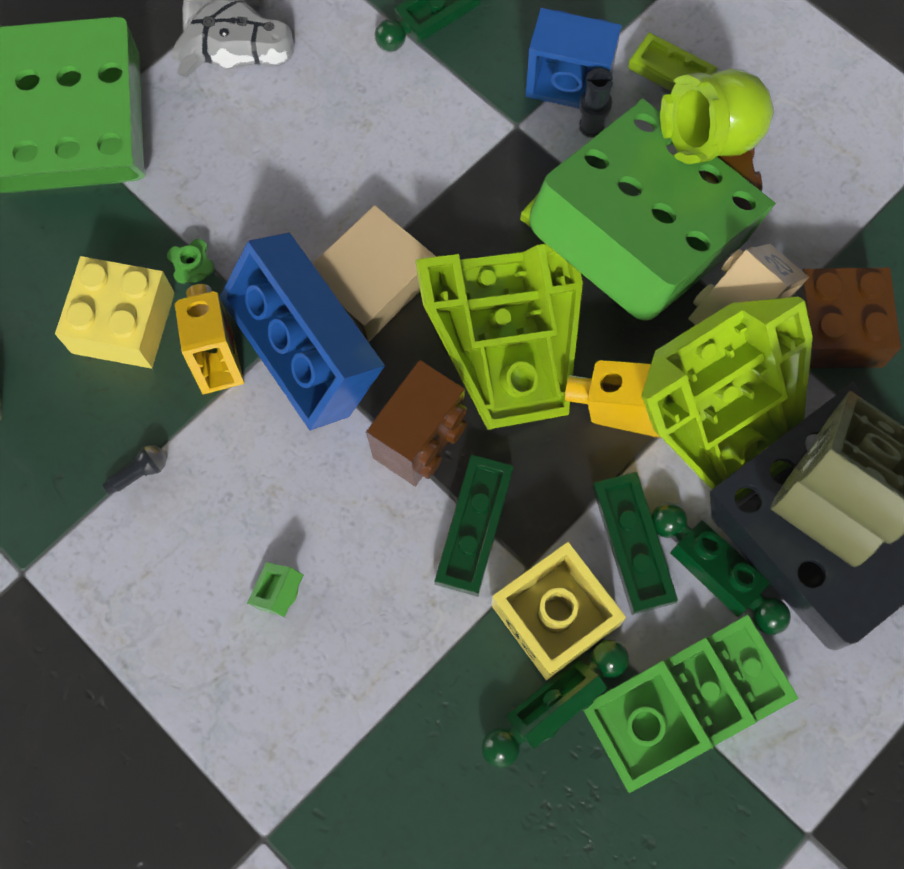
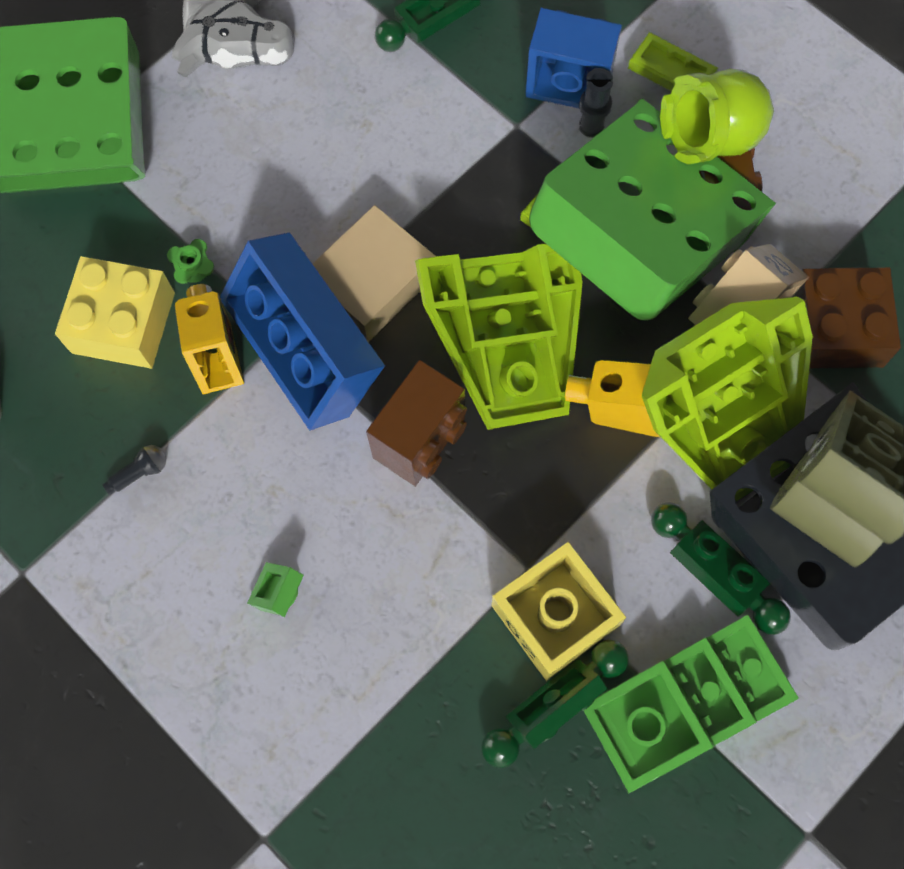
(474, 525): dark green plate -> none
(634, 543): dark green plate -> none

